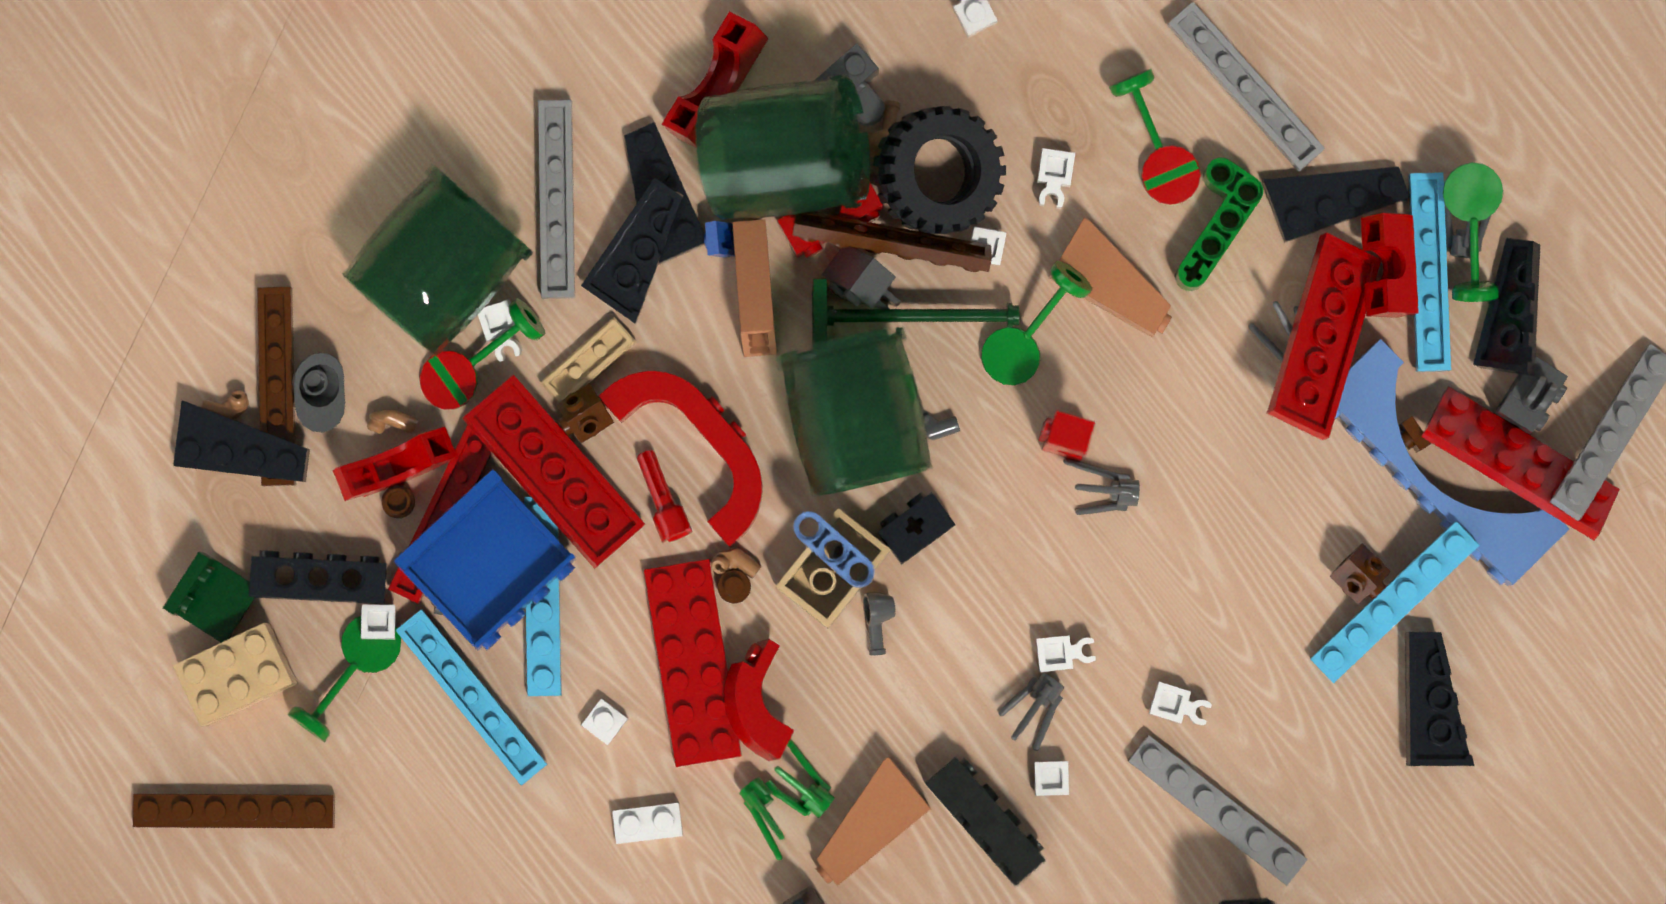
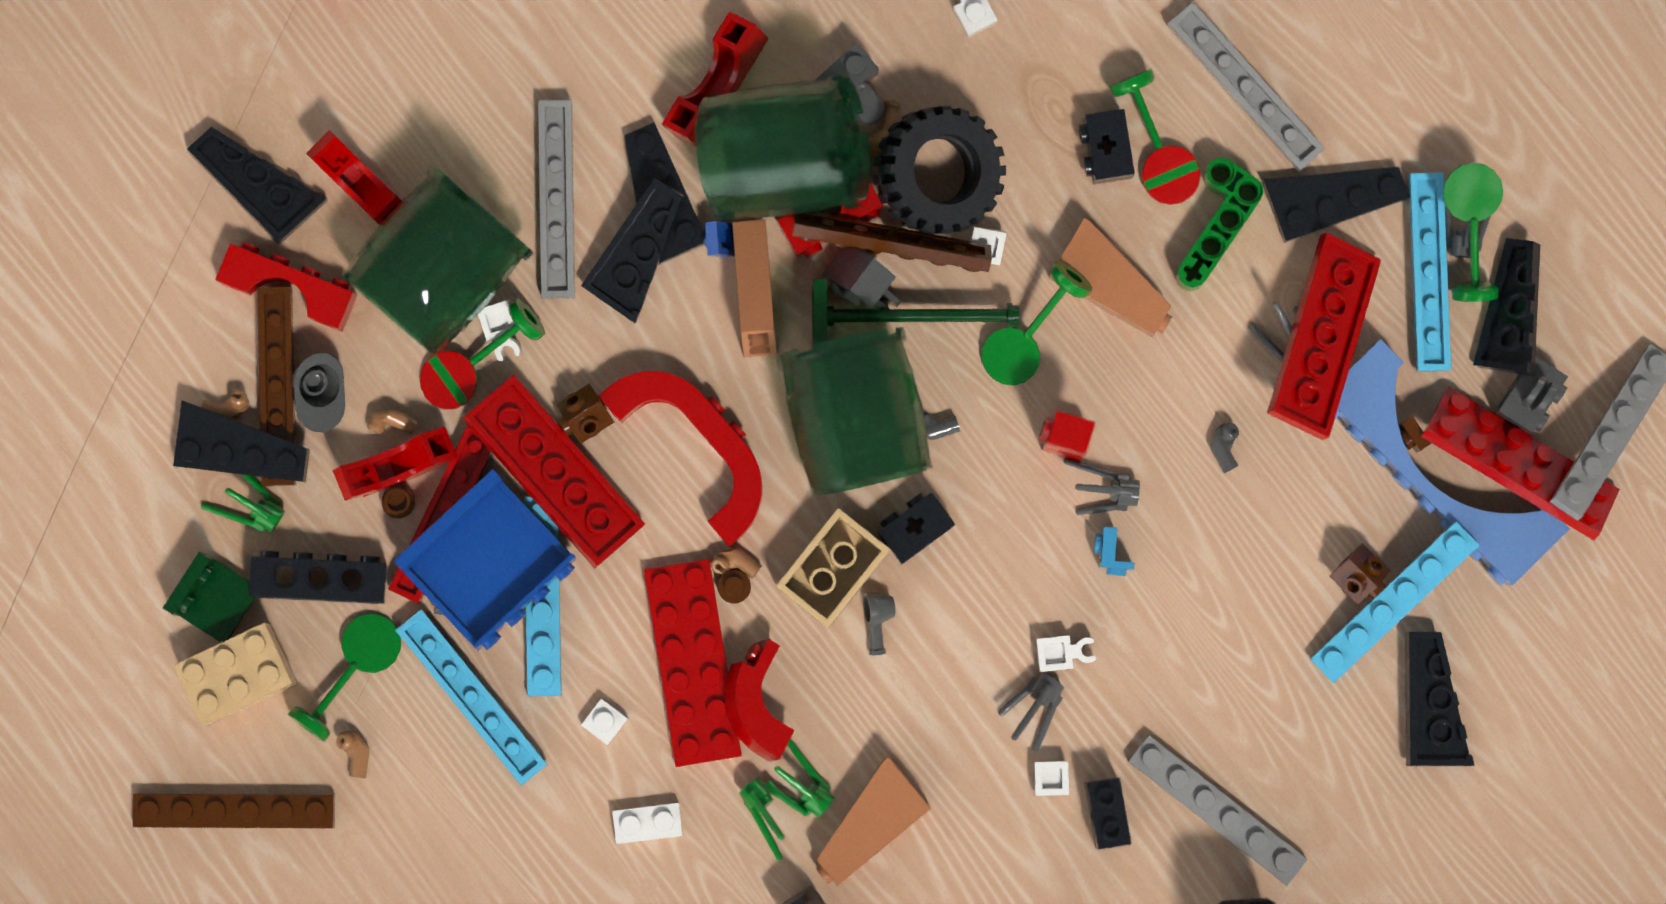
(265, 193): none -> black wing
(266, 514): none -> green plant
(325, 301): none -> red arch
(353, 177): none -> red arch
(357, 750): none -> medium nougat arm
(378, 622): white plate -> none
(589, 360): tan tile -> none
(670, 517): red piece -> none
(826, 534): medium blue beam -> none
(985, 821): pearl dark grey wedge -> none
(1055, 171): white plate -> none
(1106, 546): none -> dark azure bracket
(1107, 813): none -> black brick
(1112, 128): none -> black brick
(1174, 703): white plate -> none
(1222, 444): none -> dark grey arm
(1393, 241): red arch -> none

